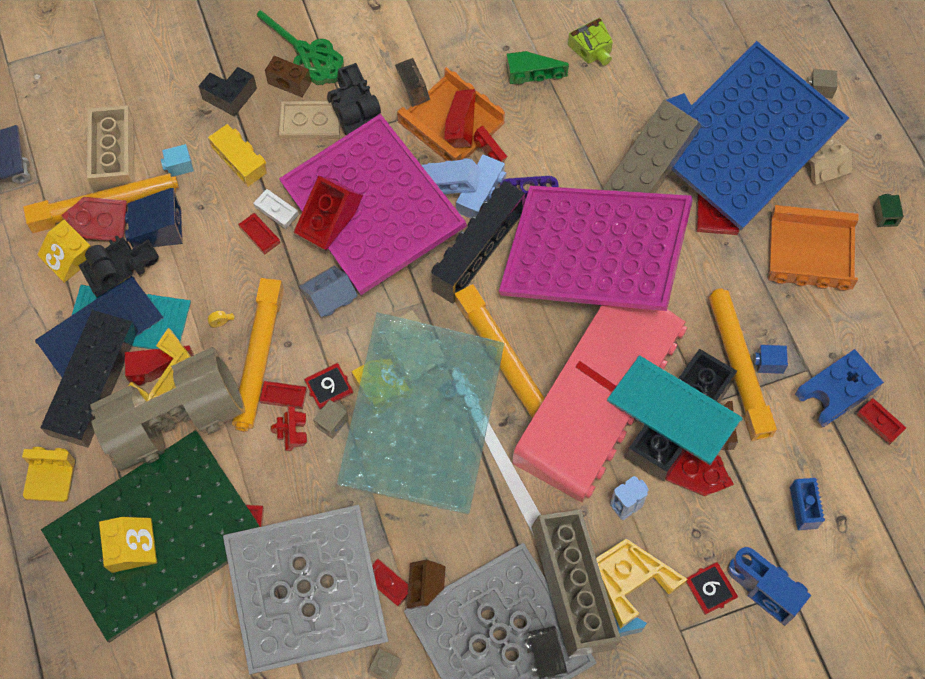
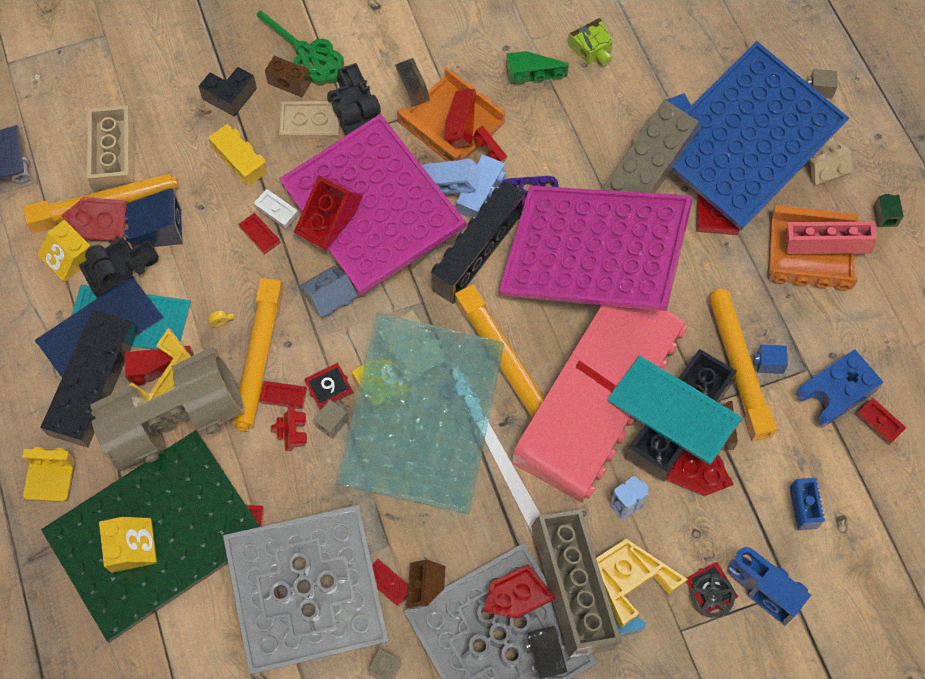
(177, 160): medium azure brick -> none
(517, 593): none -> red tile
(713, 595): none -> pearl dark grey wheel
(830, 237): none -> coral brick

